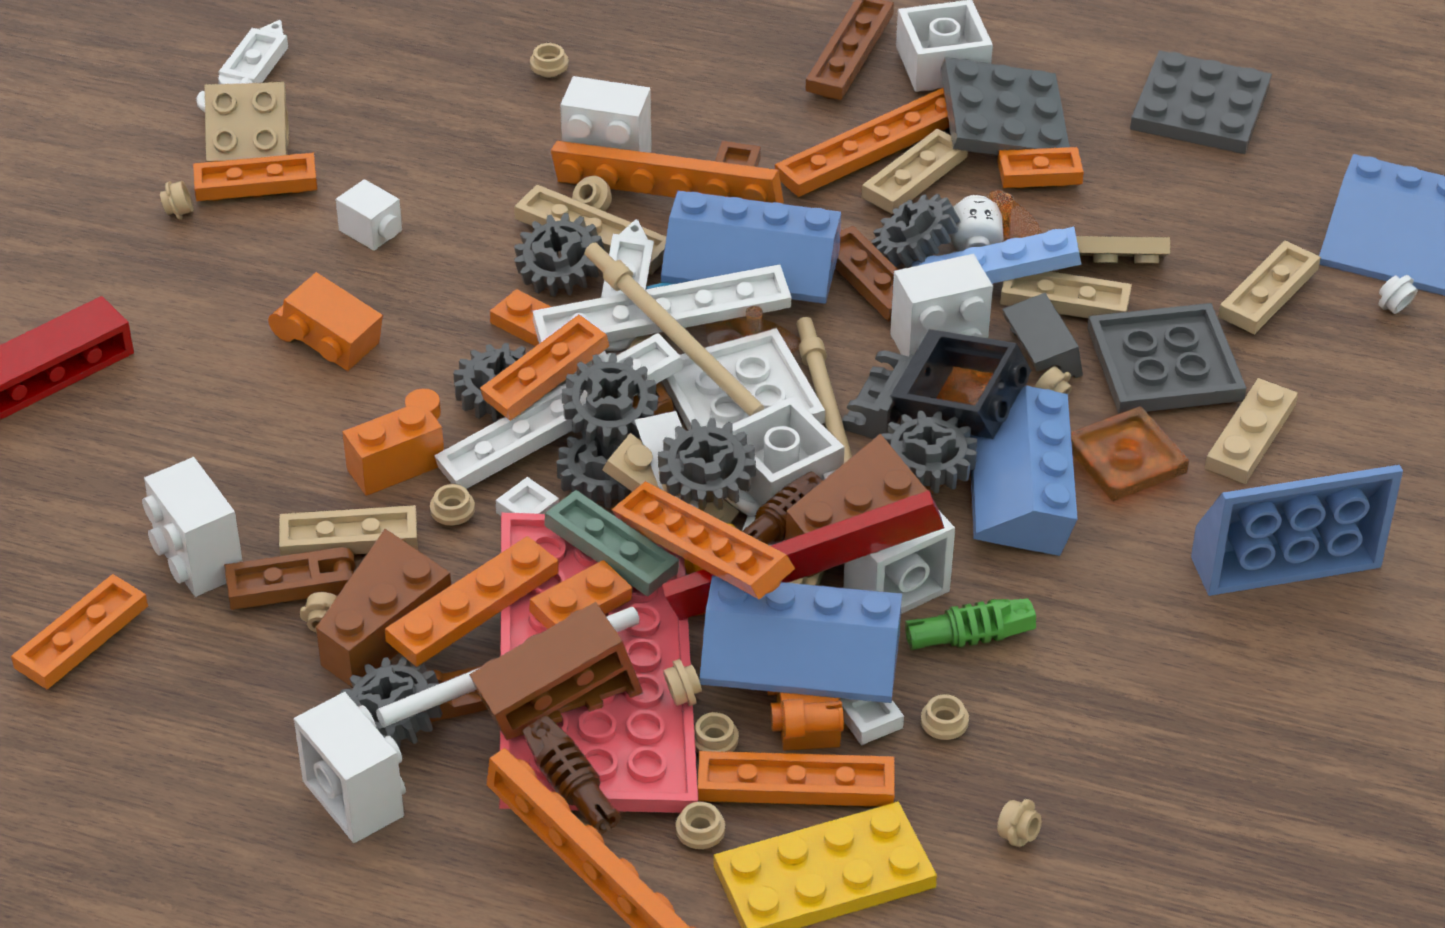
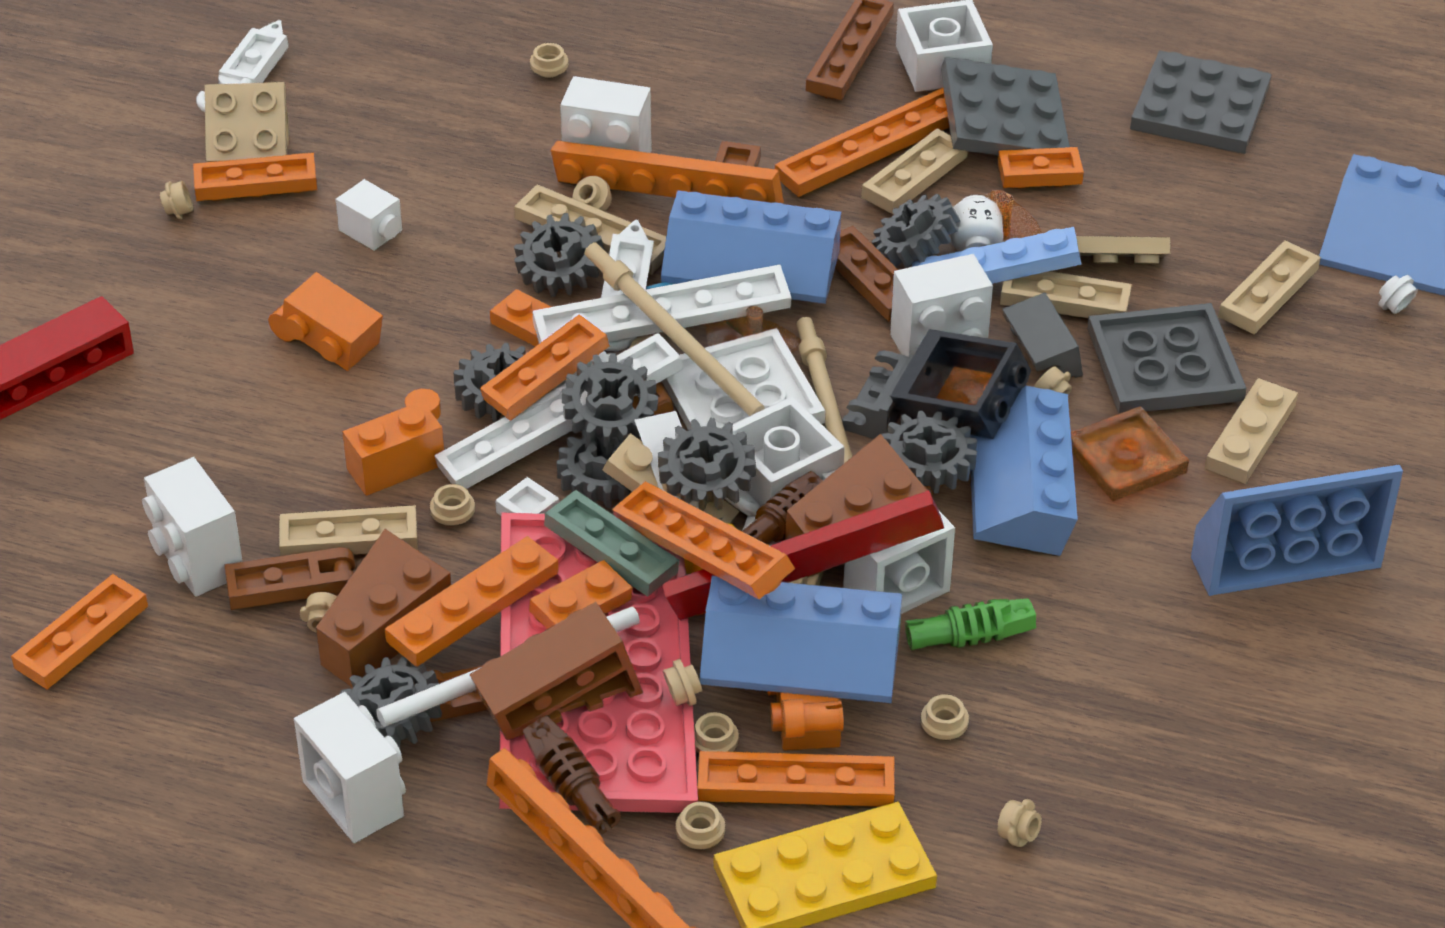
(871, 719): white plate -> none

